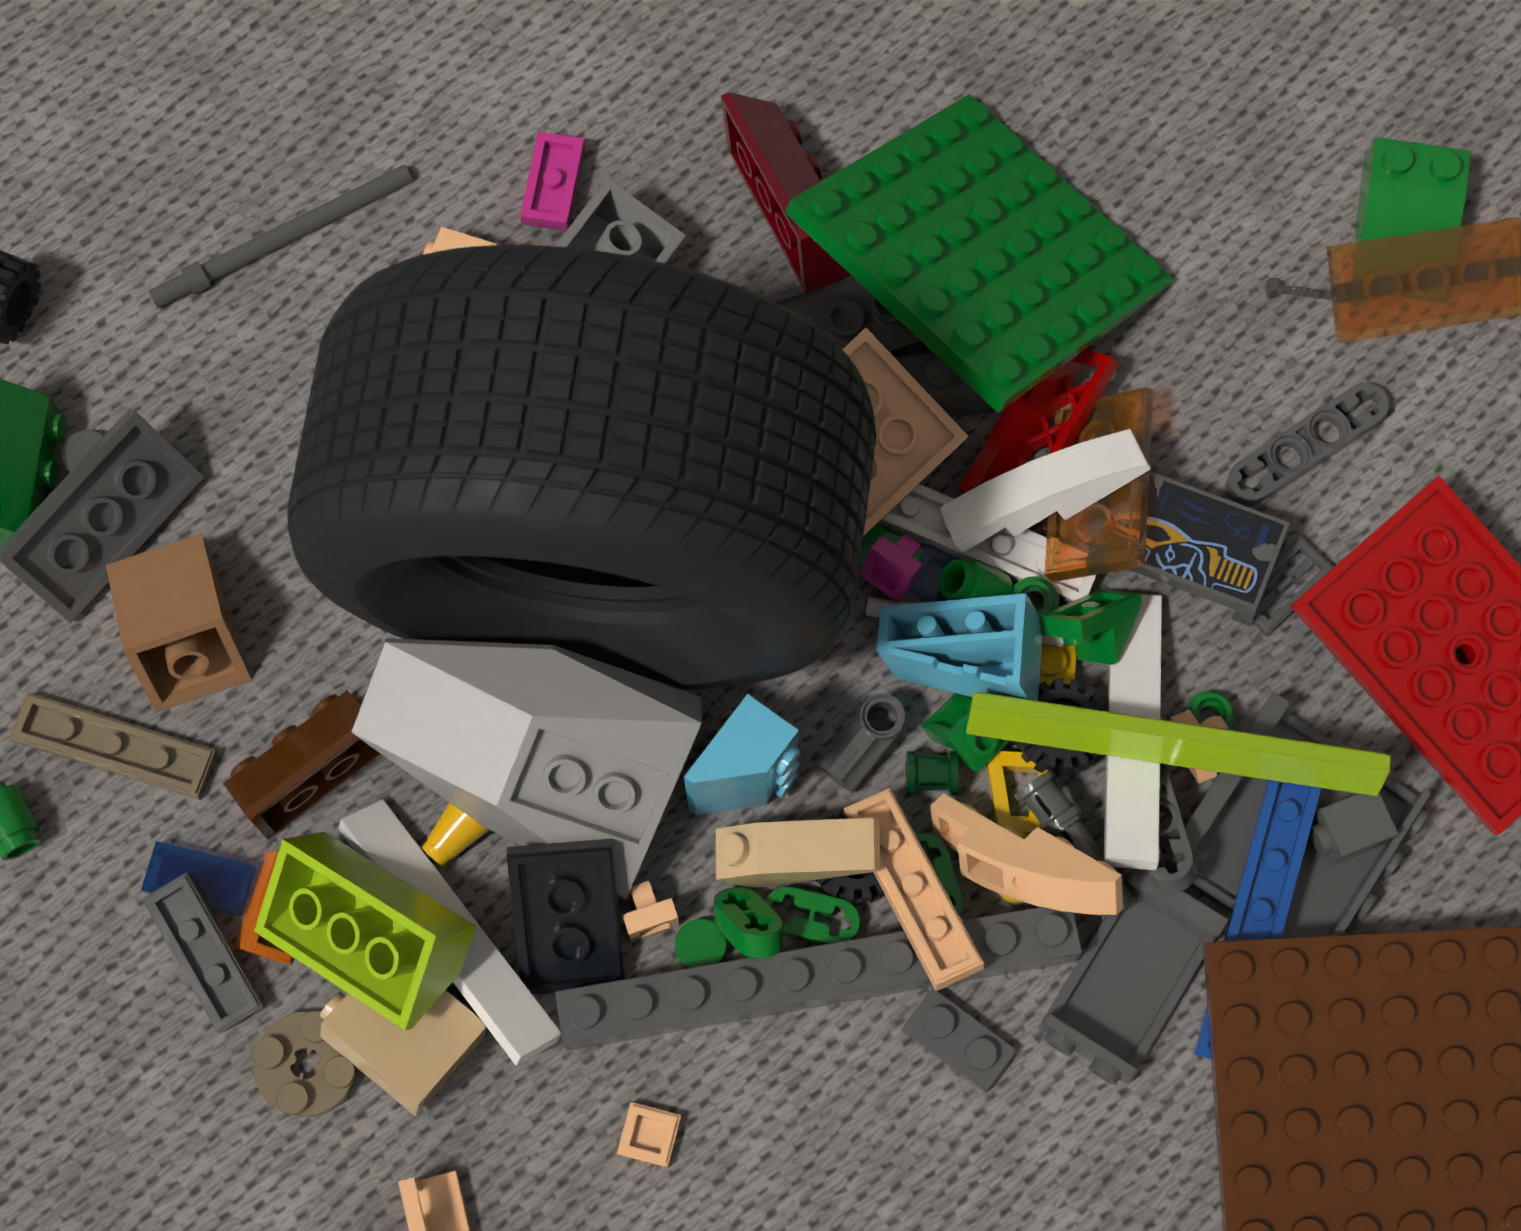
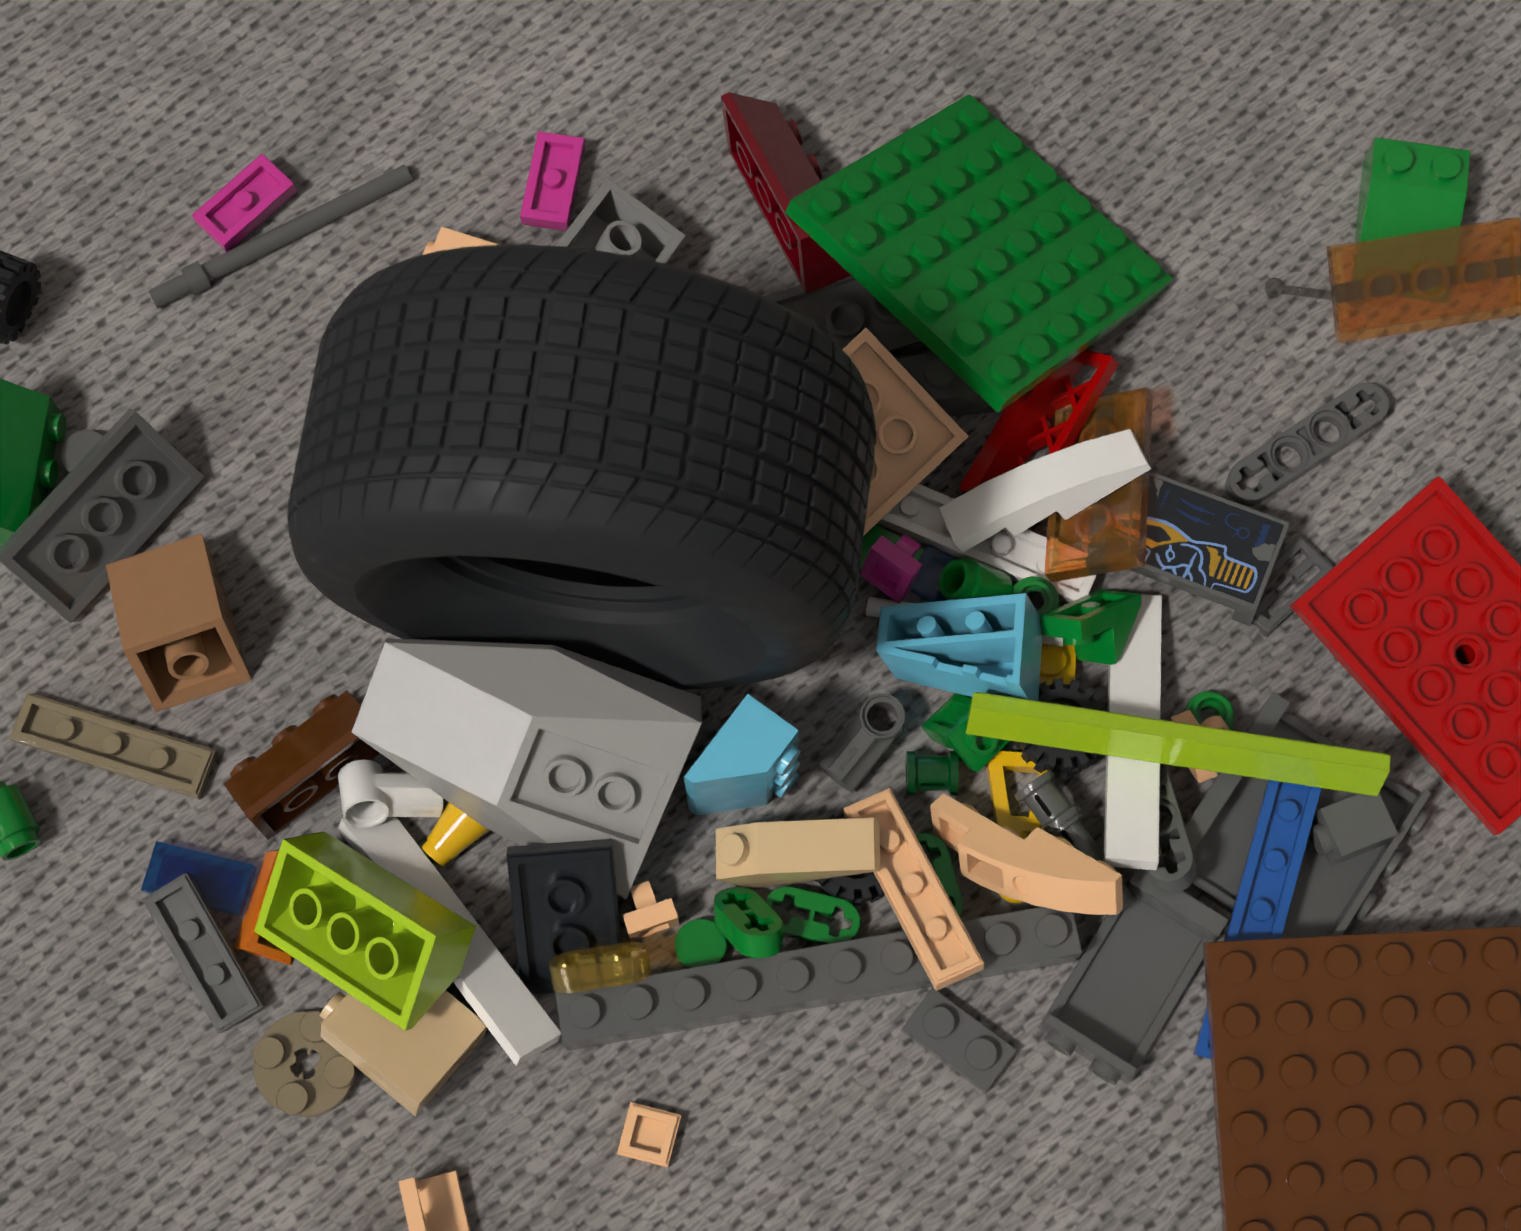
(244, 203): none -> dark pink plate
(373, 795): none -> white piece
(599, 967): none -> clear yellow beam

